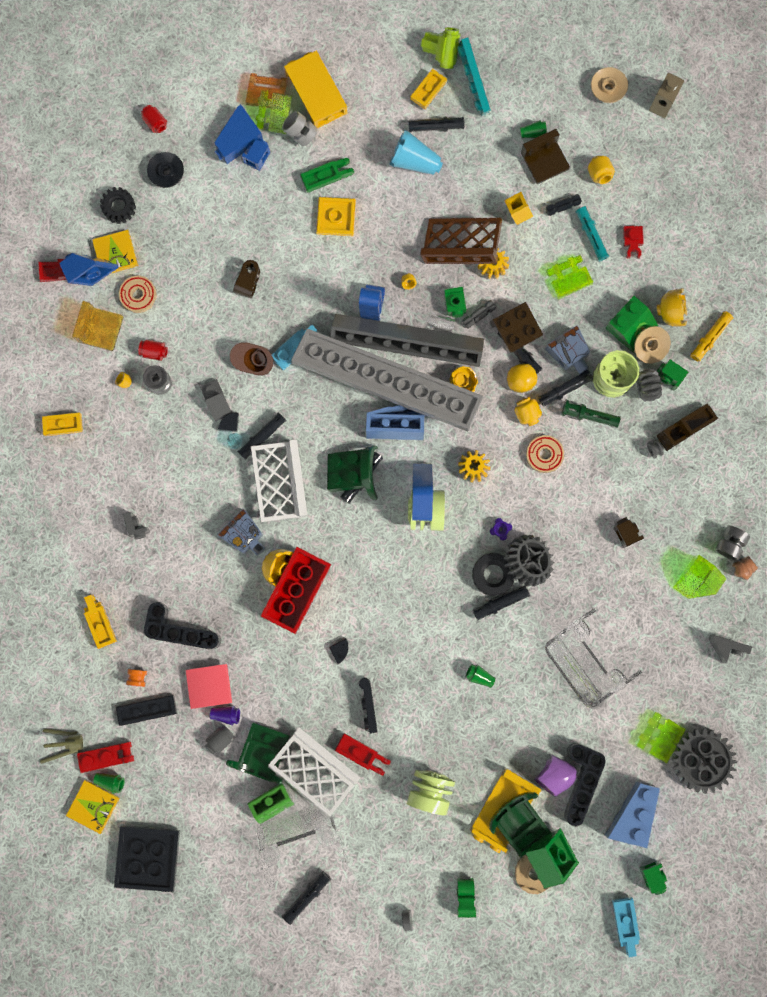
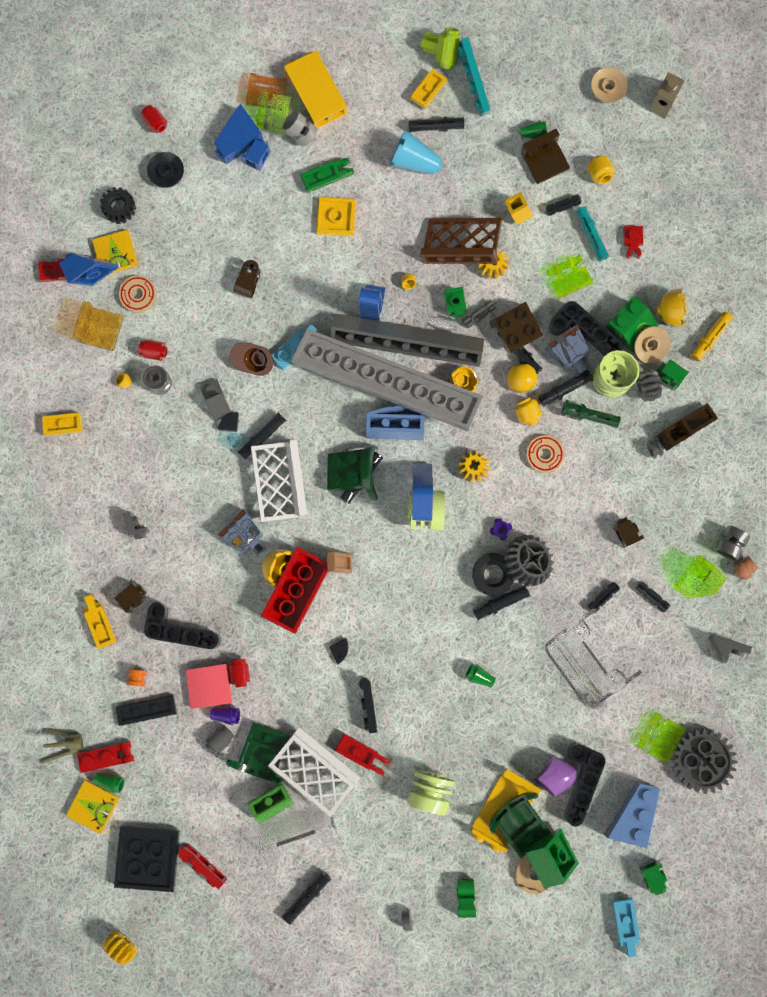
(119, 947): none -> yellow gear
(131, 597): none -> dark brown brick
(202, 866): none -> red hinge
(239, 673): none -> red brick
(339, 562): none -> medium nougat tile
(588, 333): none -> black beam
(604, 596): none -> black axle
(652, 596): none -> black axle

